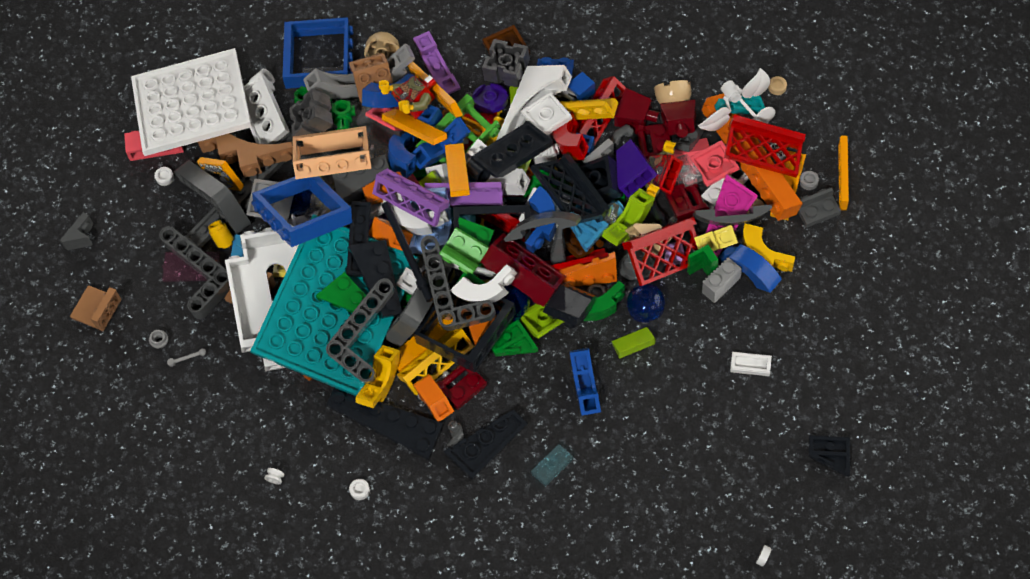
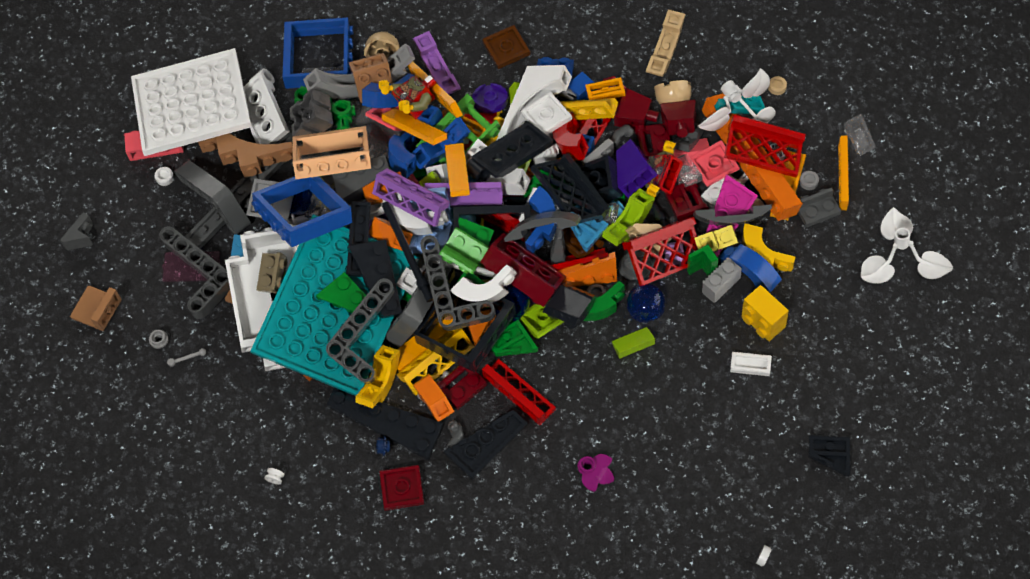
(220, 234): yellow brick -> none
(222, 172): tile -> none
(271, 272): none -> dark tan bracket
(359, 489): white tile -> none
(382, 446): none -> dark blue plate
(401, 487): none -> dark red plate
(506, 63): flat silver brick -> none
(516, 395): none -> red fence
(552, 465): clear light blue plate -> none
(584, 382): blue arch -> none
(598, 473): none -> magenta plate
(605, 92): none -> light orange tile
(666, 44): none -> tan slope
(764, 313): none -> yellow brick
(859, 135): none -> clear slope
(899, 227): none -> white plant

